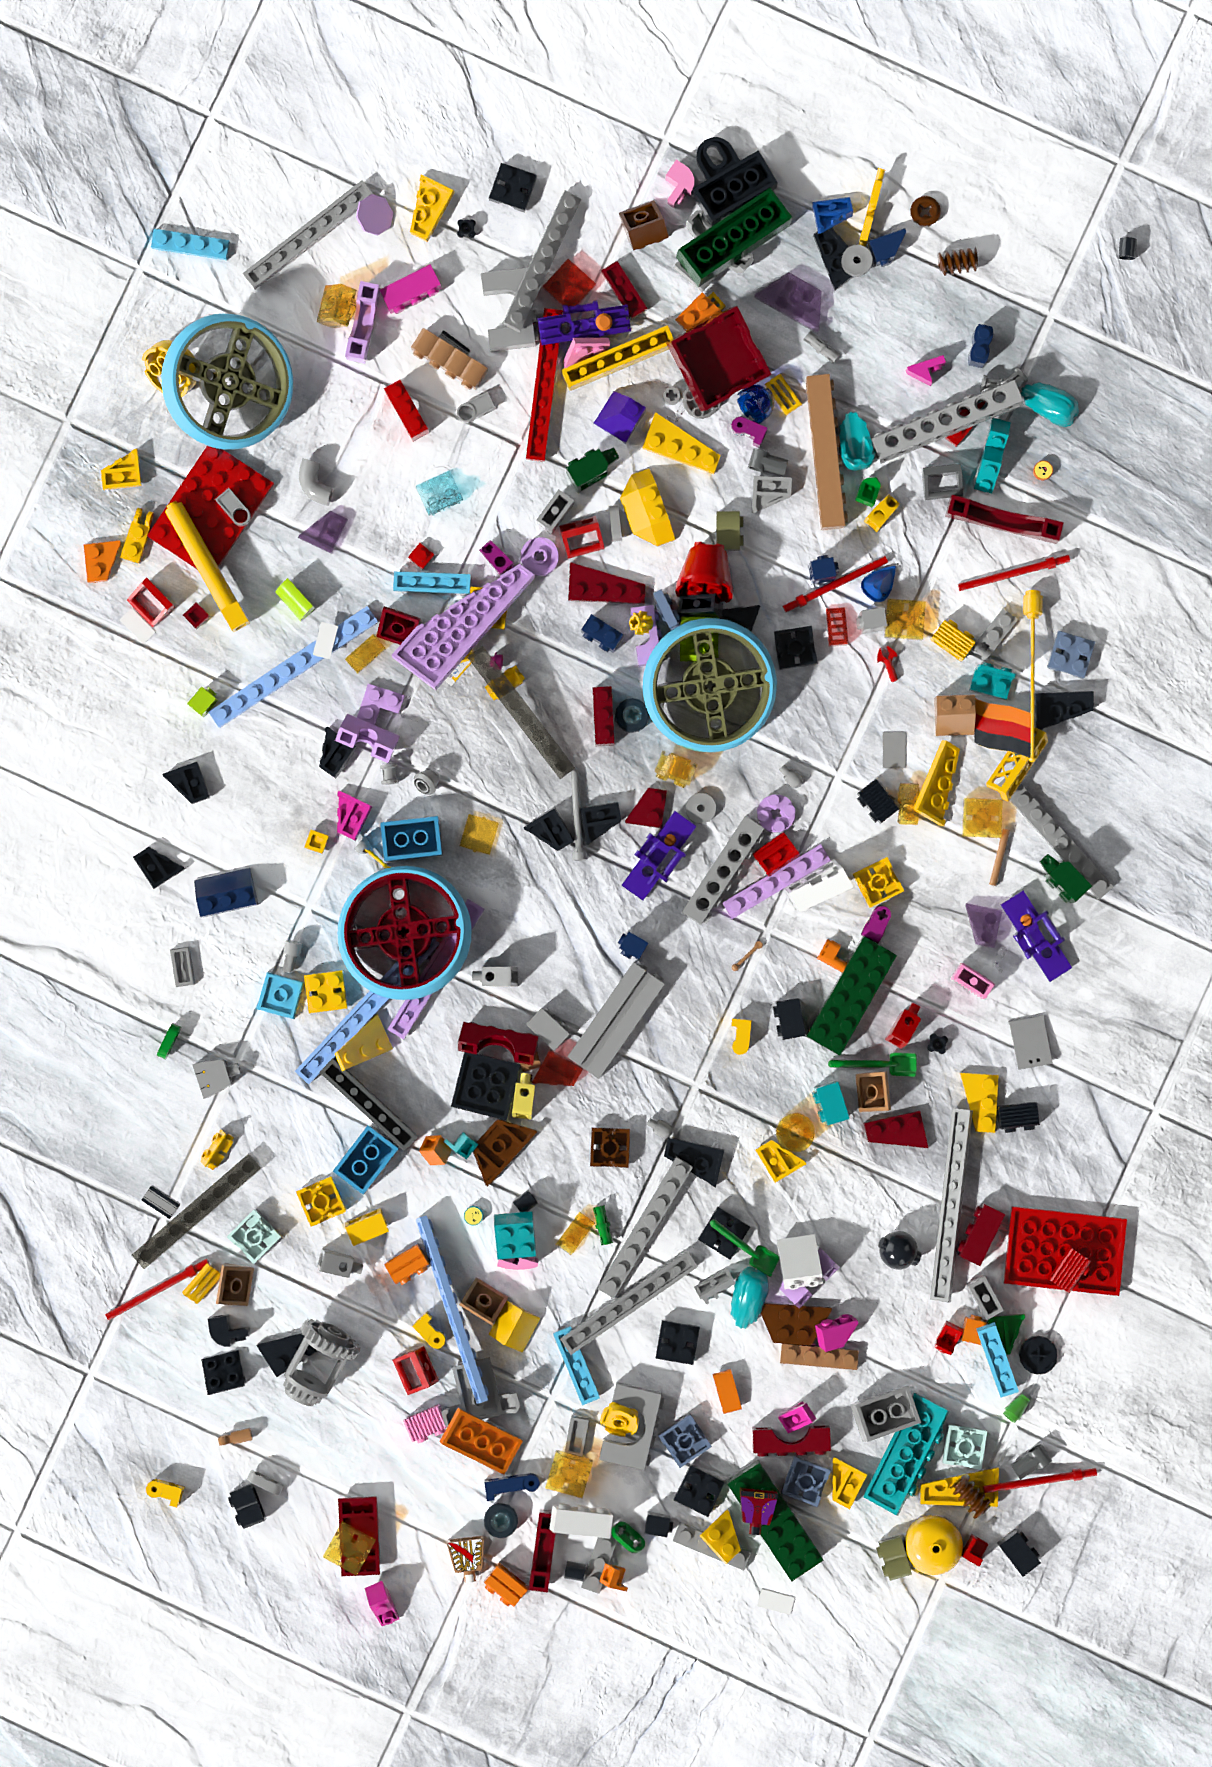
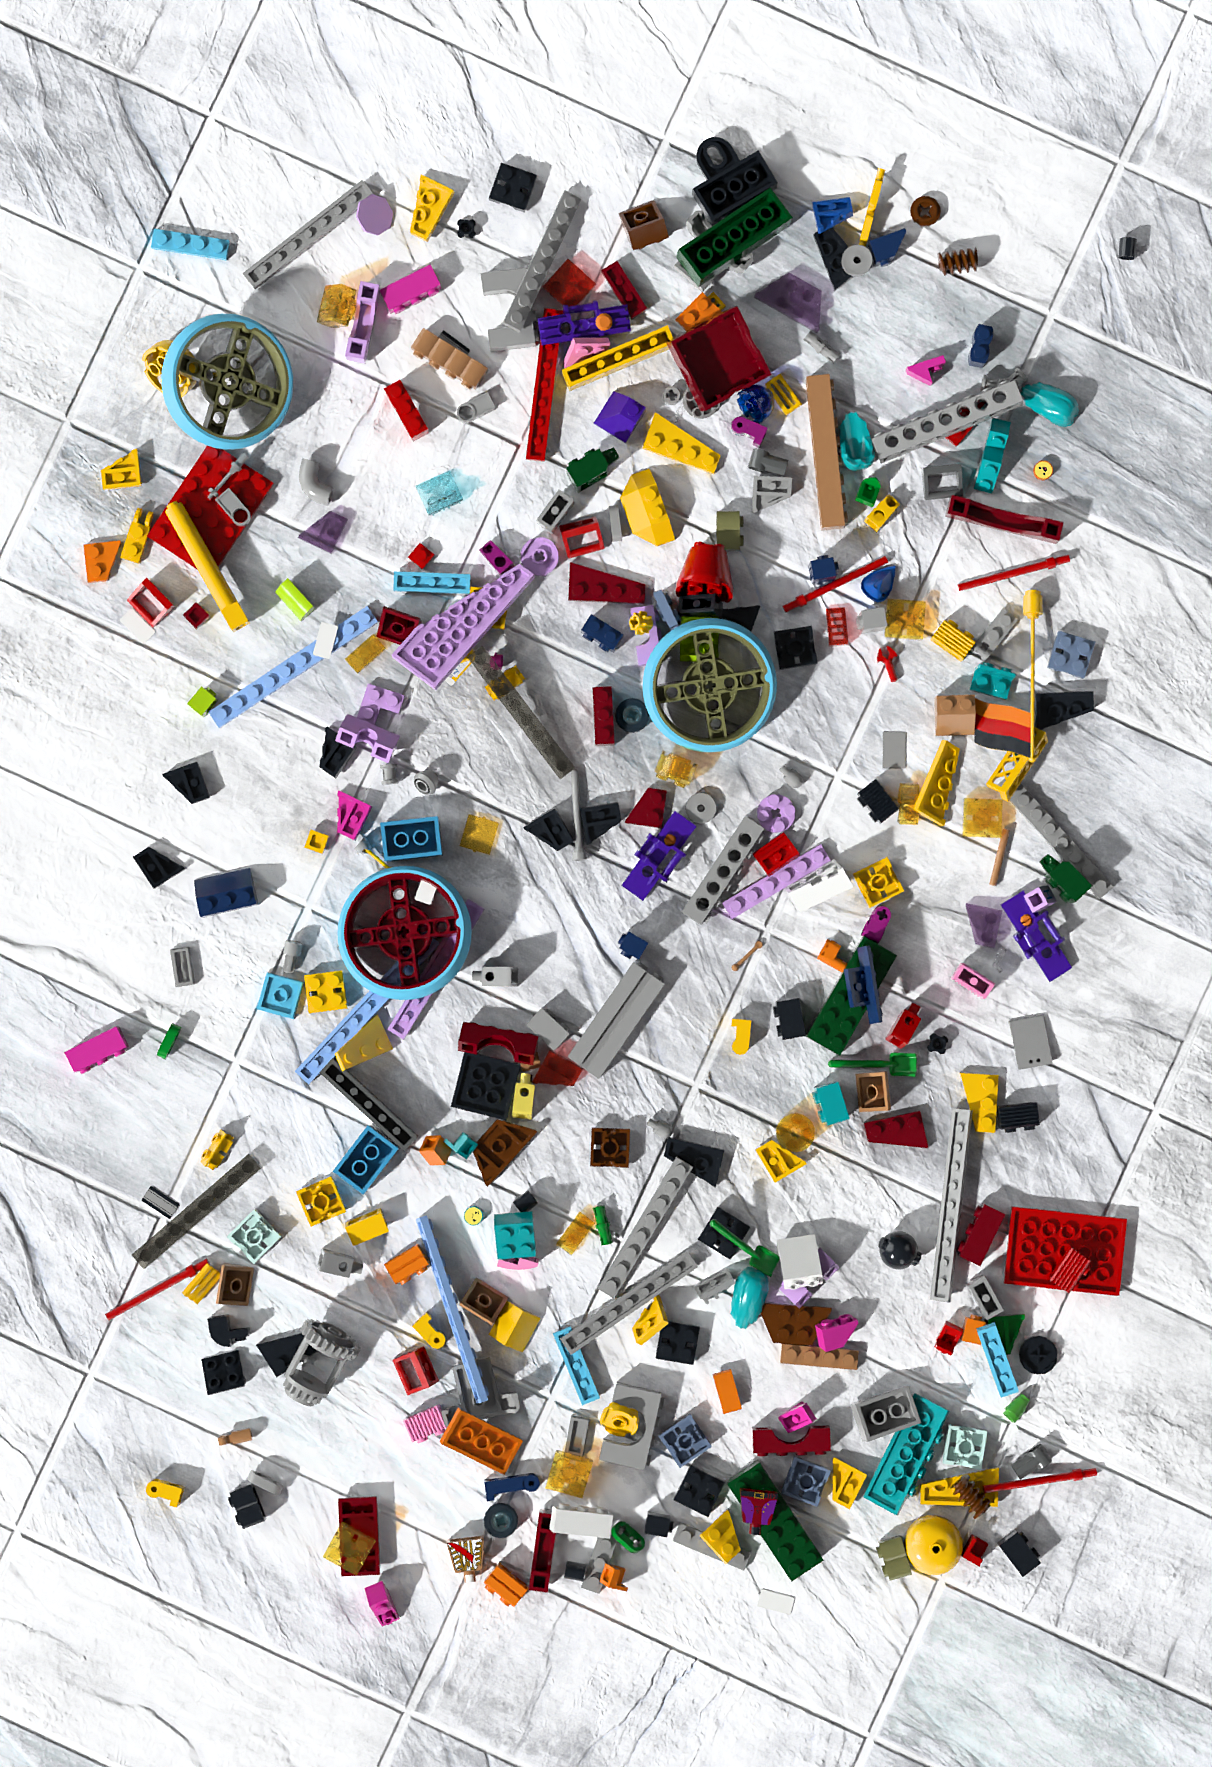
(97, 1050): none -> dark pink brick
(214, 1076): light grey torso -> none
(236, 466): none -> light grey piece
(425, 892): none -> white sticker
(650, 1321): none -> yellow wing
(682, 179): bright pink brick -> none
(862, 985): none -> dark blue bracket
(1040, 898): none -> lavender brick

